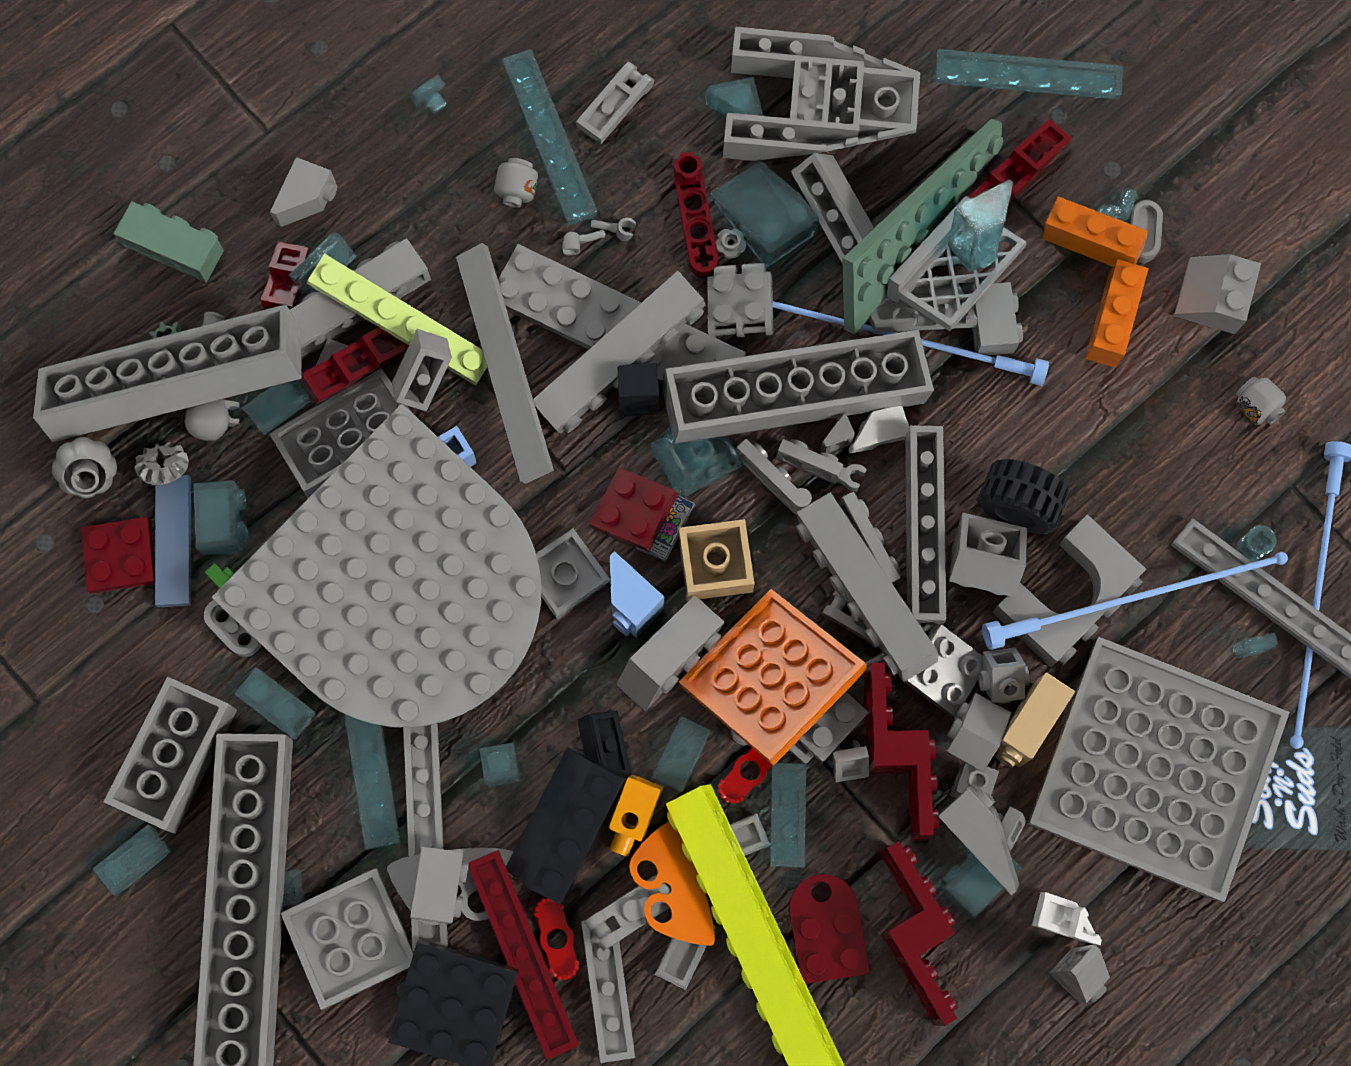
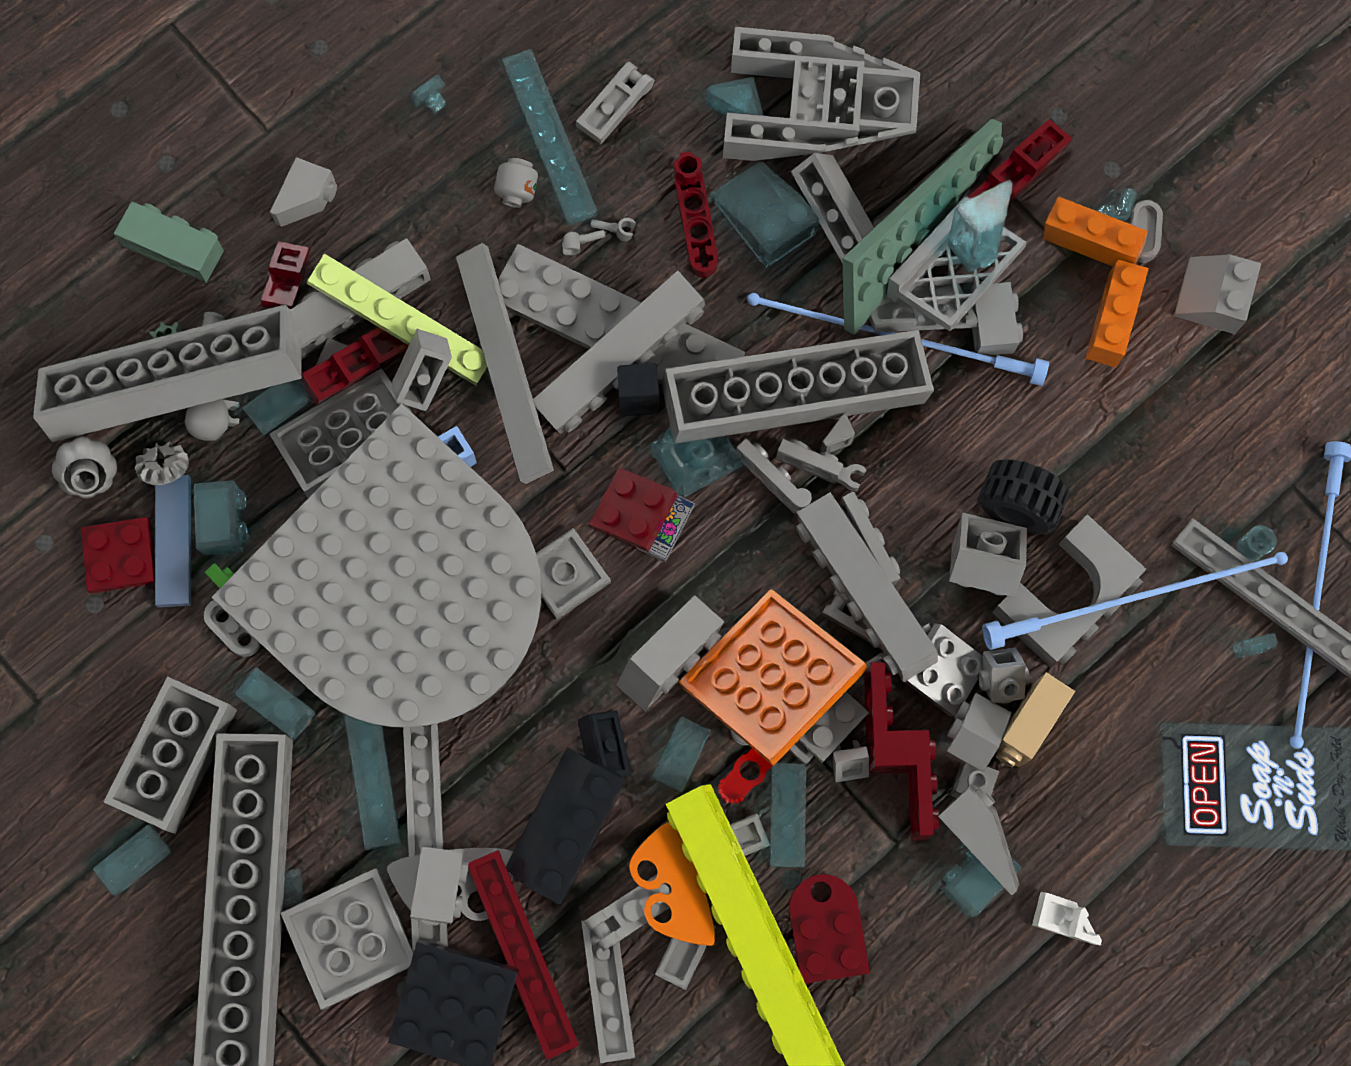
(334, 247): clear light blue plate -> none
(500, 764): clear light blue brick -> none
(562, 961): red piece -> none
(632, 598): light blue slope -> none
(638, 798): light orange torso -> none
(716, 559): tan brick -> none
(727, 250): light grey plate -> none
(740, 300): light grey plate -> none
(881, 428): white slope -> none
(919, 933): dark red bracket -> none
(925, 524): light grey brick -> none
(1012, 825): light grey tile -> none
(1028, 74): clear light blue plate -> none
(1082, 973): light grey slope -> none
(1159, 769): light grey plate -> none
(1261, 401): light grey head -> none

